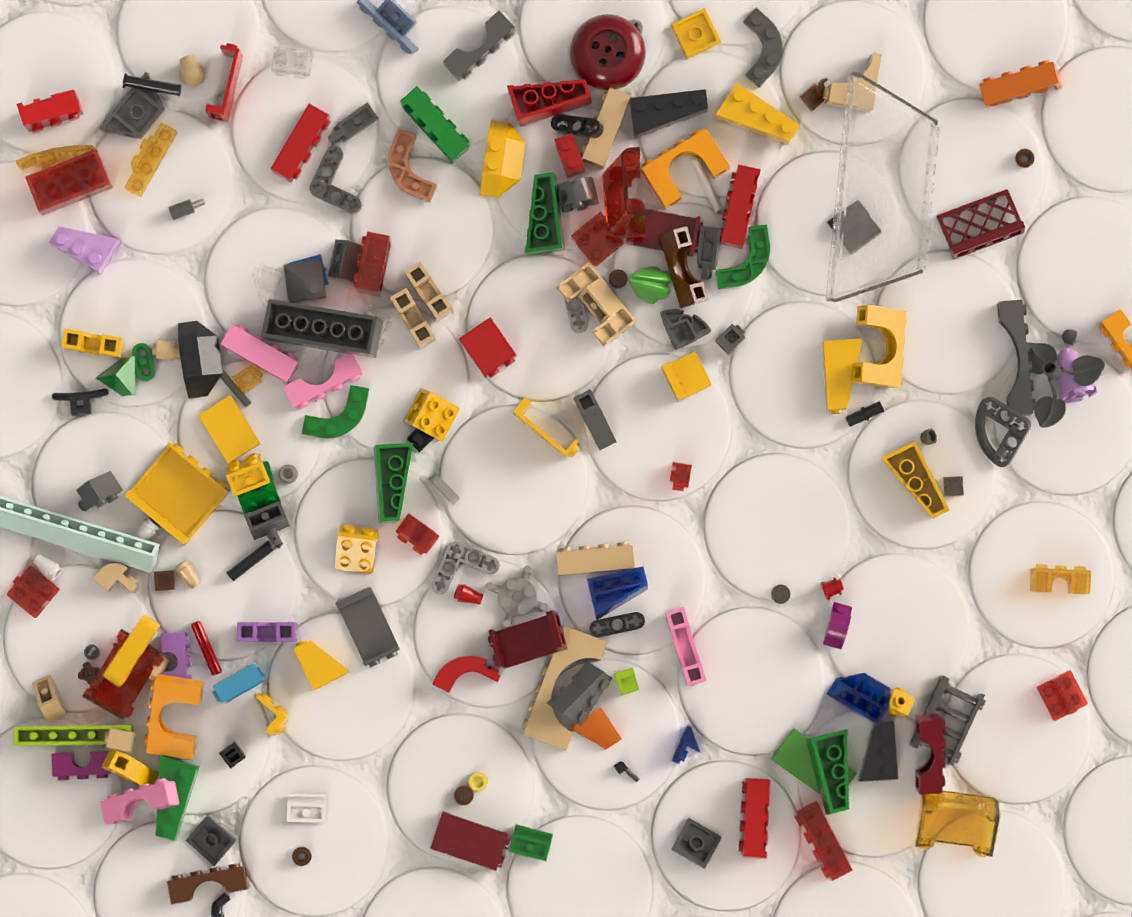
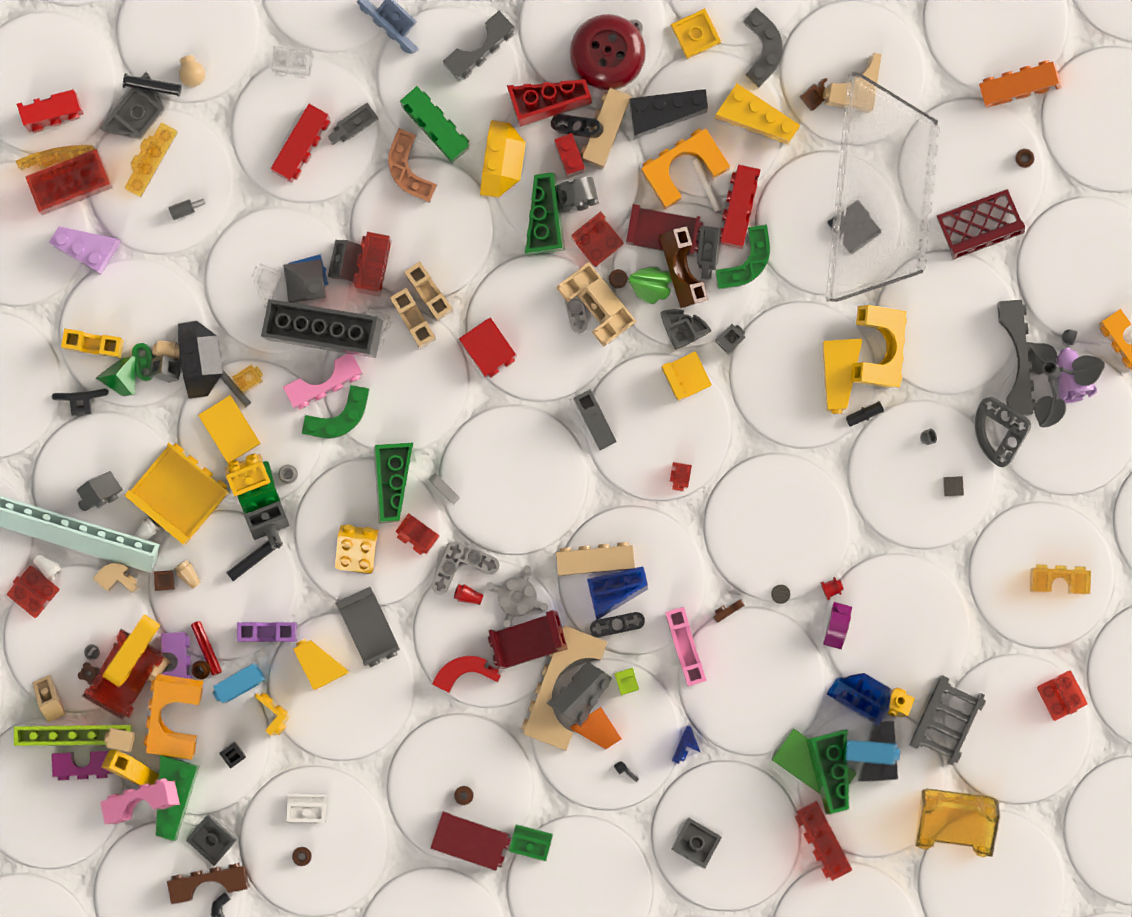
(165, 368): none -> dark grey brick
(197, 673): none -> reddish brown plate
(222, 113): panel -> none
(259, 353): bright pink brick -> none
(327, 188): dark grey beam -> none
(420, 439): black slope -> none
(431, 414): yellow bracket -> none
(478, 781): light yellow tile -> none
(519, 412): yellow panel -> none
(623, 216): clear red windscreen -> none
(723, 612): none -> reddish brown plate
(755, 818): red wedge -> none
(872, 752): none -> dark azure window
(916, 476): yellow wedge -> none
(930, 777): dark red arch -> none

